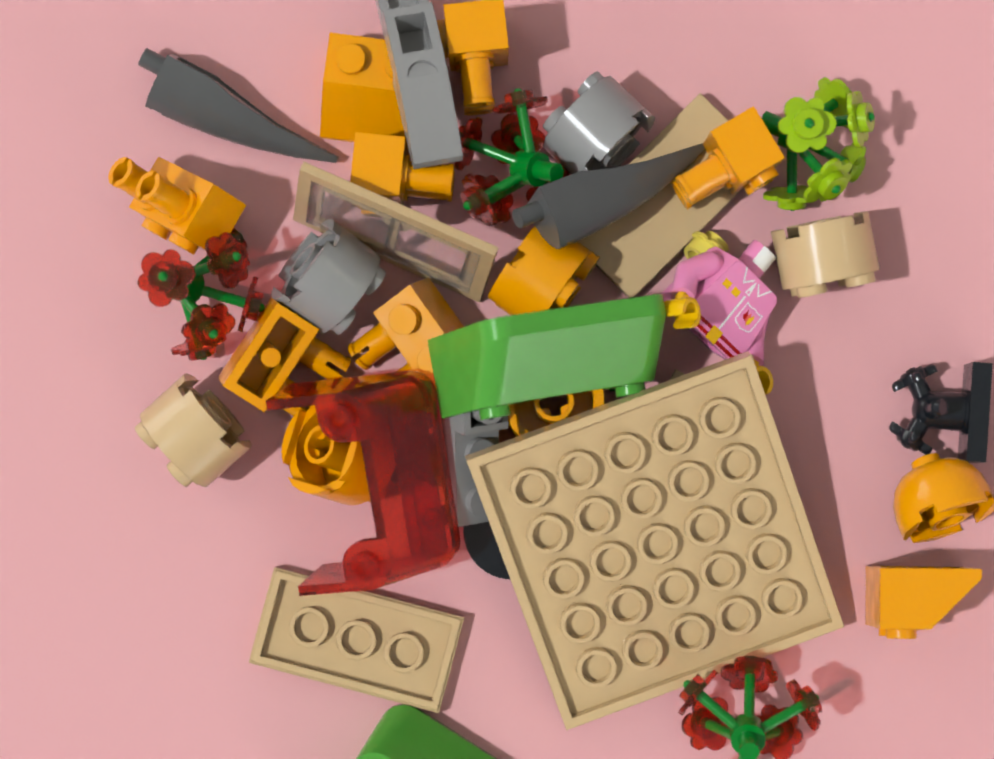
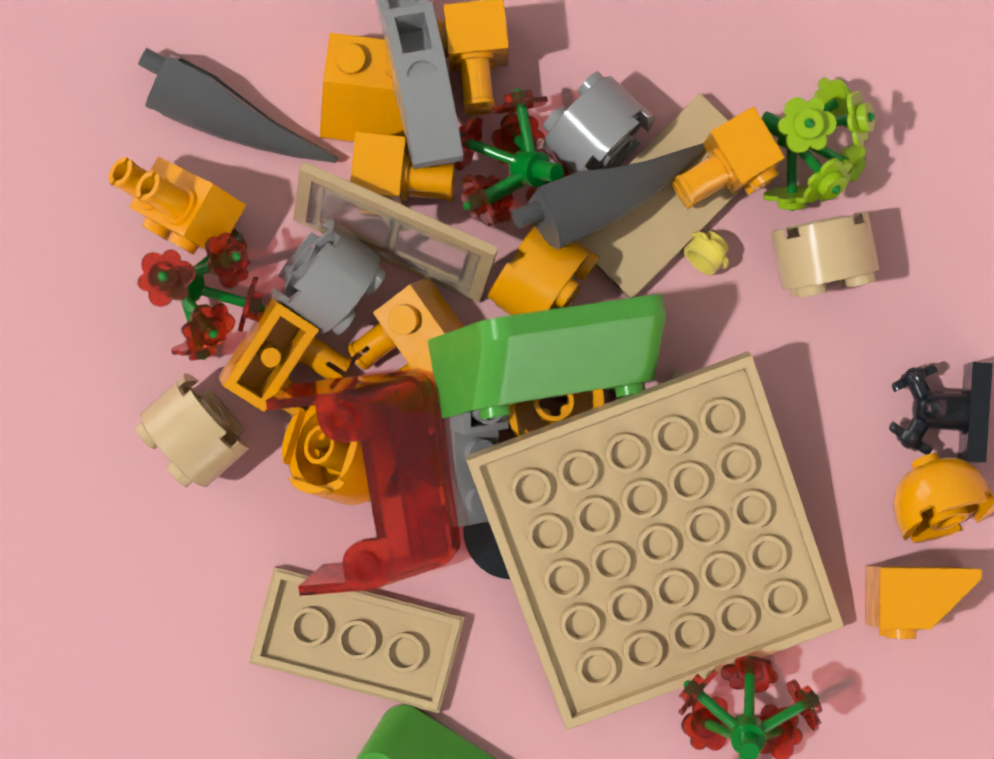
(725, 302): bright pink torso -> none

